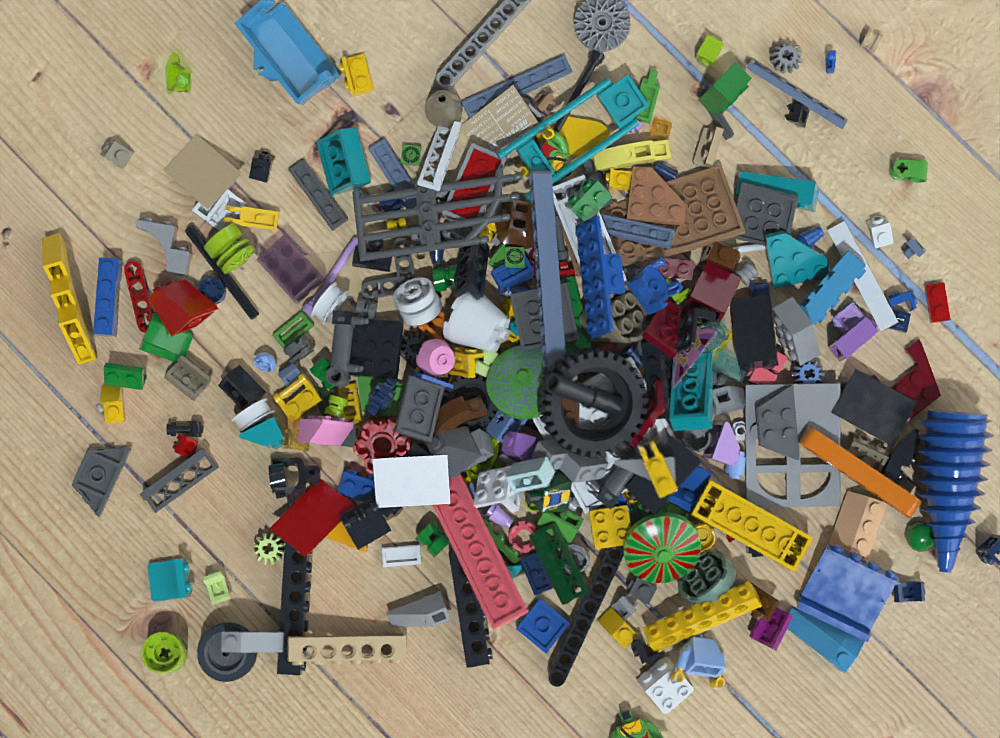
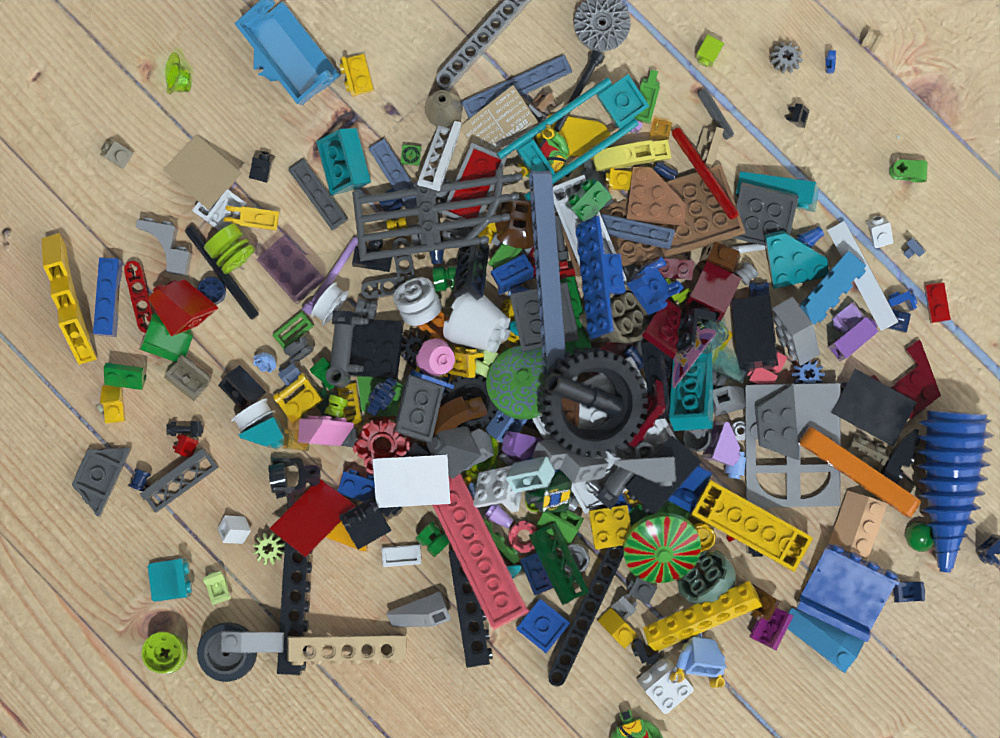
(139, 480): none -> dark blue bush
(234, 529): none -> white panel
(514, 257): bright green tile -> none
(658, 471): yellow hinge -> none
(704, 173): none -> red axle
(725, 90): green brick -> none
(797, 93): sand blue tile -> none

